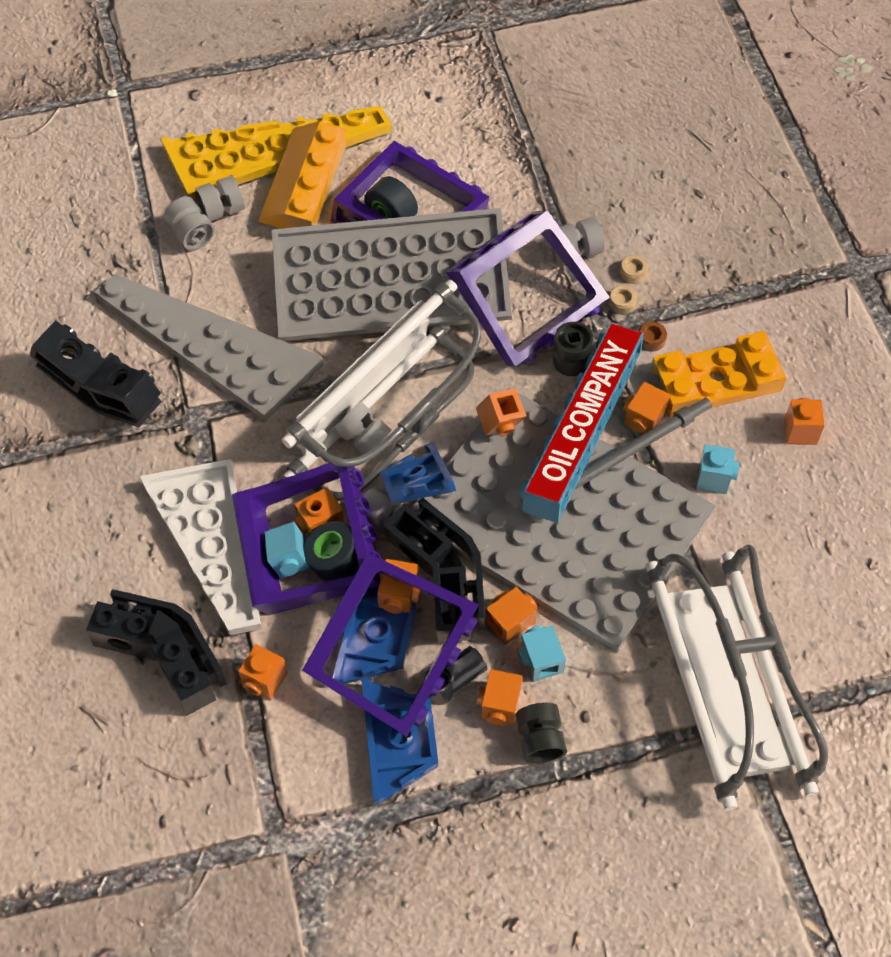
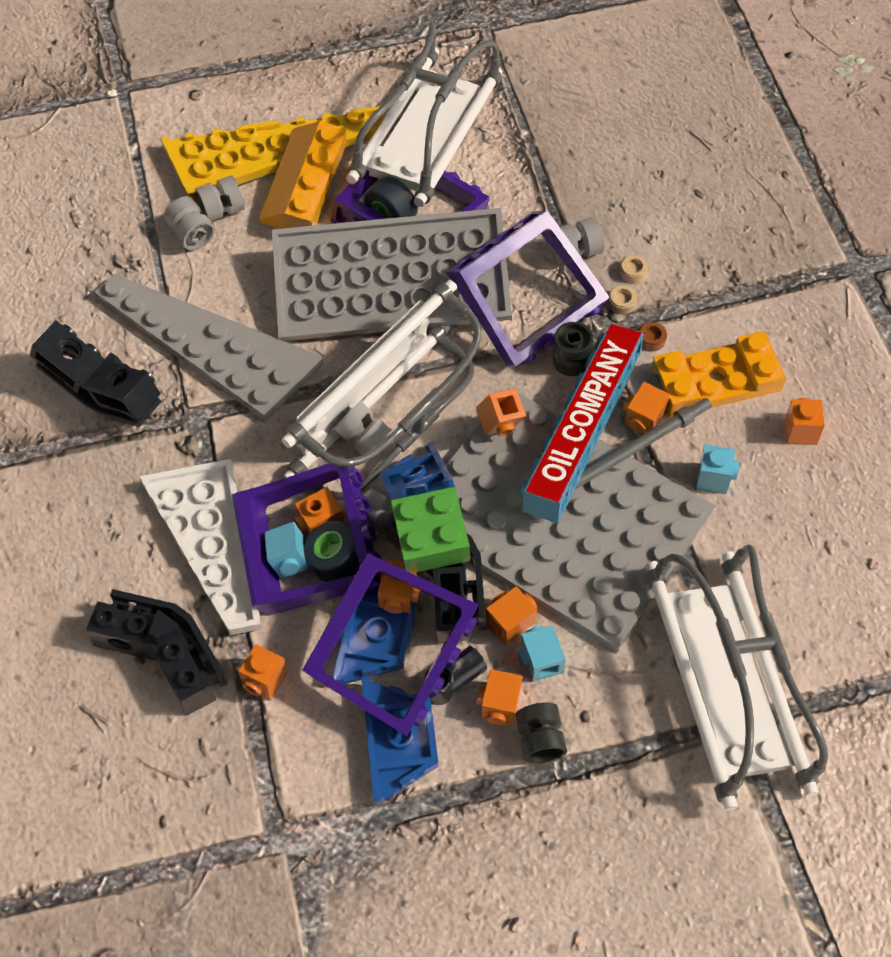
(429, 127): none -> white piece
(431, 530): none -> bright green brick

